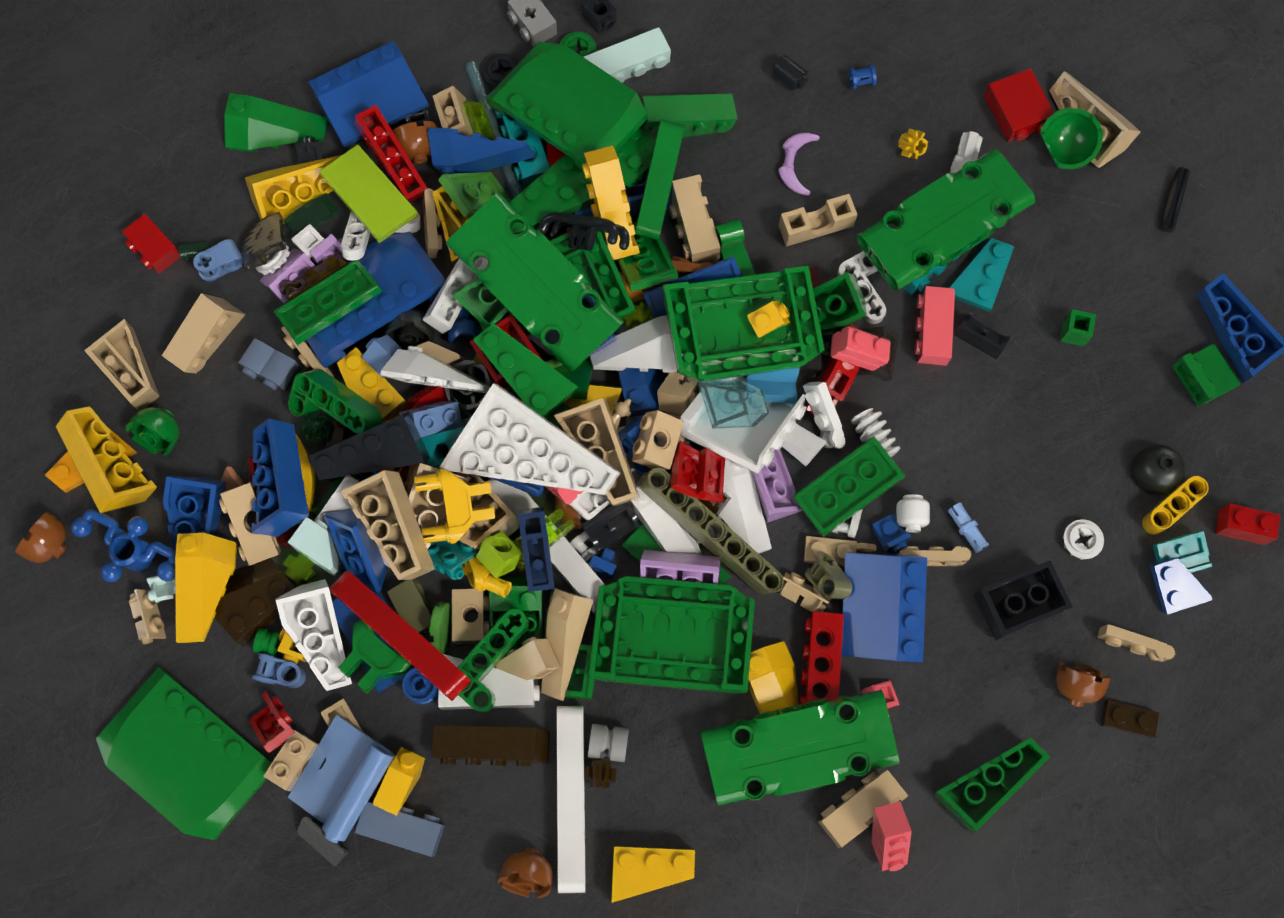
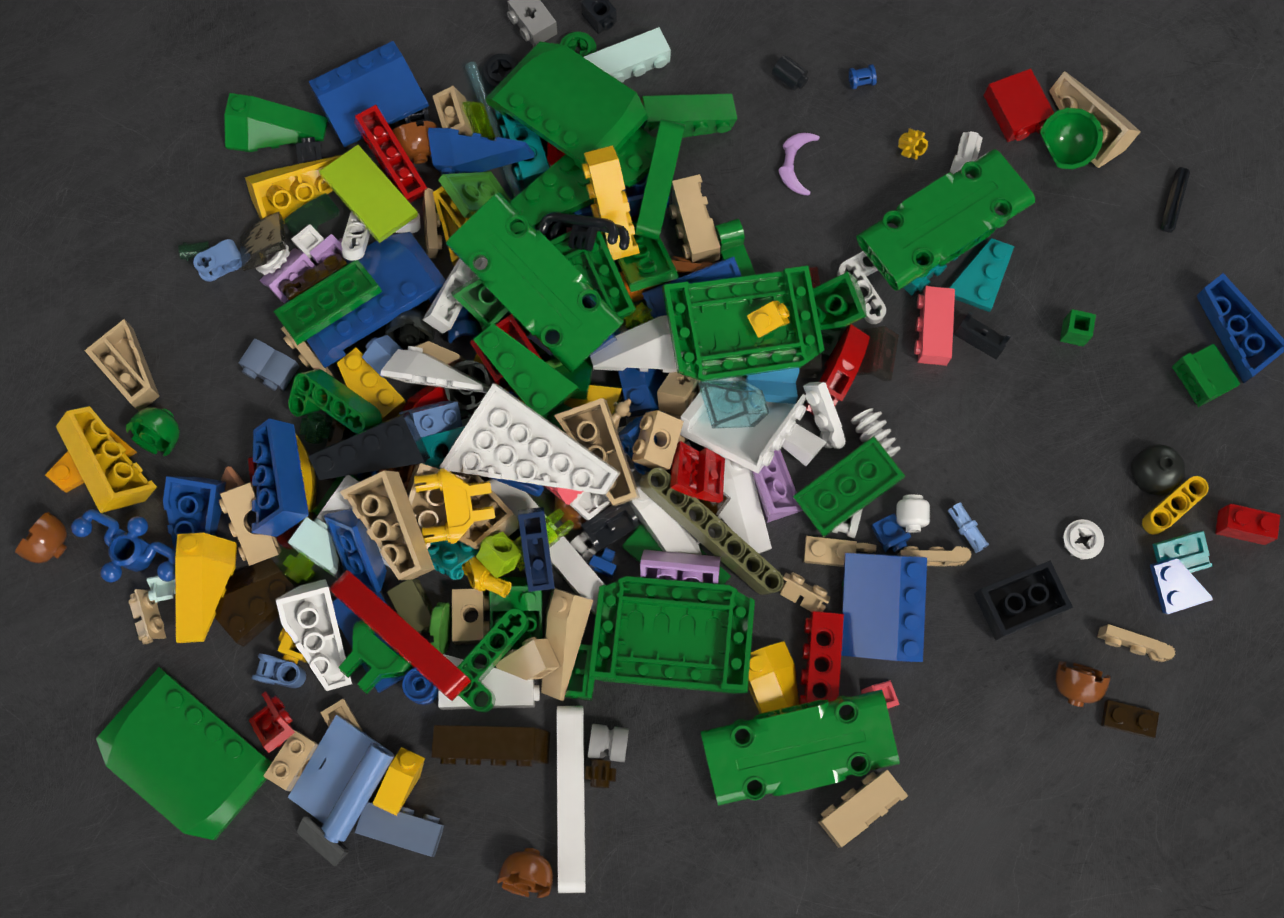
(151, 243): red brick -> none
(202, 332): tan wedge -> none
(267, 642): green wheel -> none
(649, 869): yellow wedge -> none
(829, 578): olive piece -> none
(834, 216): tan arch -> none
(860, 348): coral brick -> none
(891, 836): coral brick -> none
(987, 788): green wedge -> none

